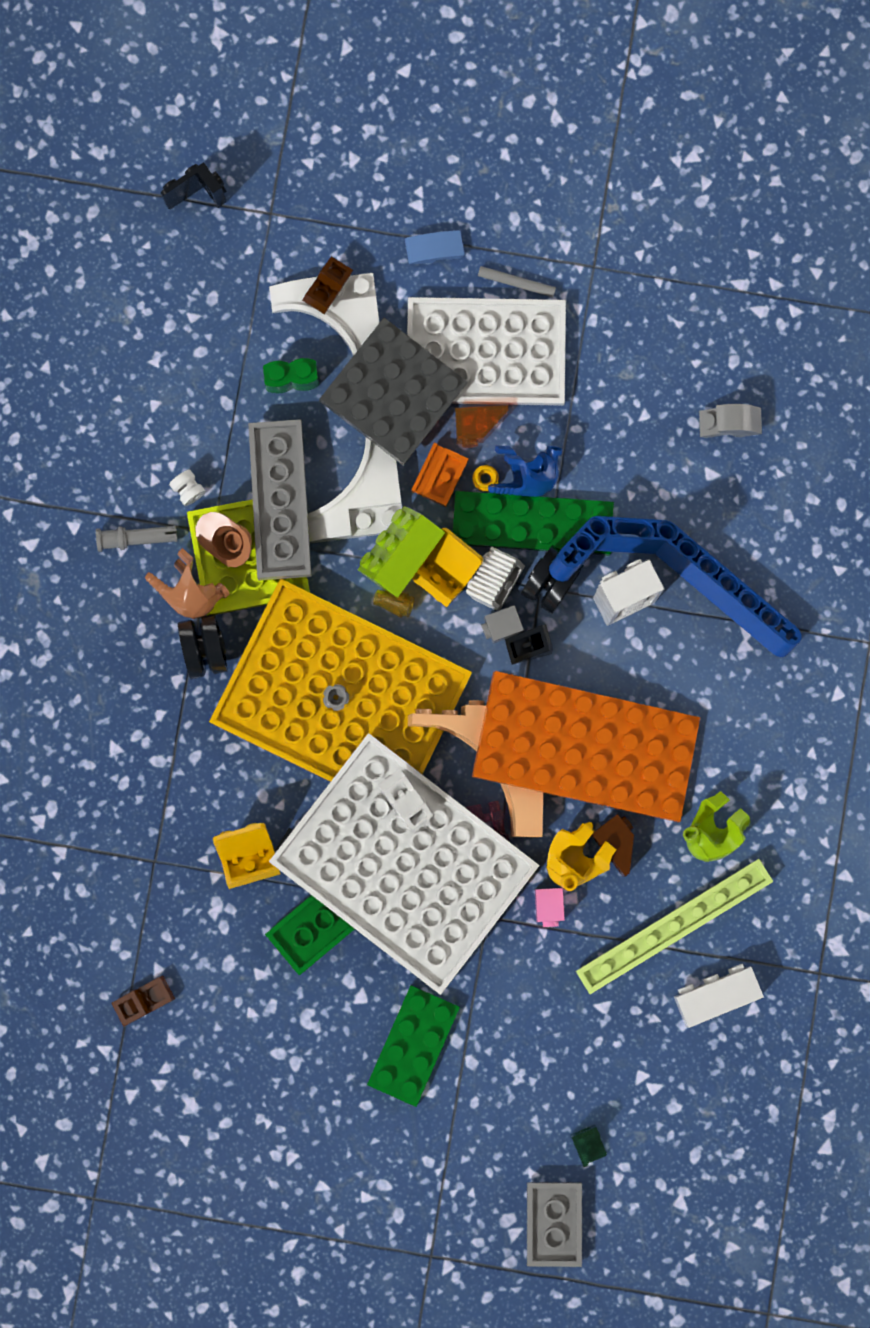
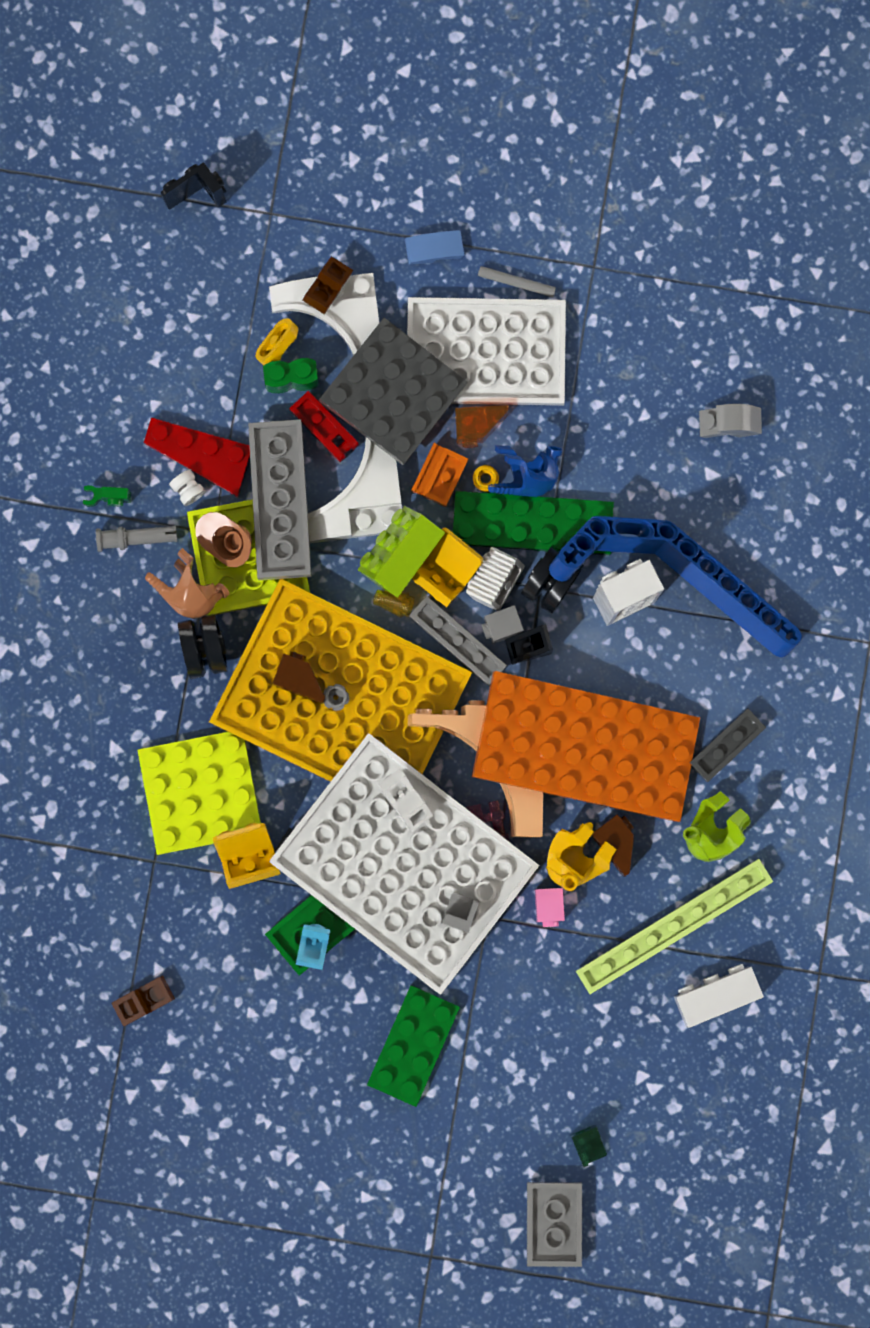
(111, 495): none -> green plate
(197, 790): none -> neon yellow plate
(205, 454): none -> red wing
(277, 341): none -> yellow plate
(298, 677): none -> reddish brown slope
(313, 946): none -> medium azure bracket
(323, 425): none -> red plate
(457, 640): none -> light grey plate
(460, 912): none -> light grey panel
(727, 745): none -> dark grey plate

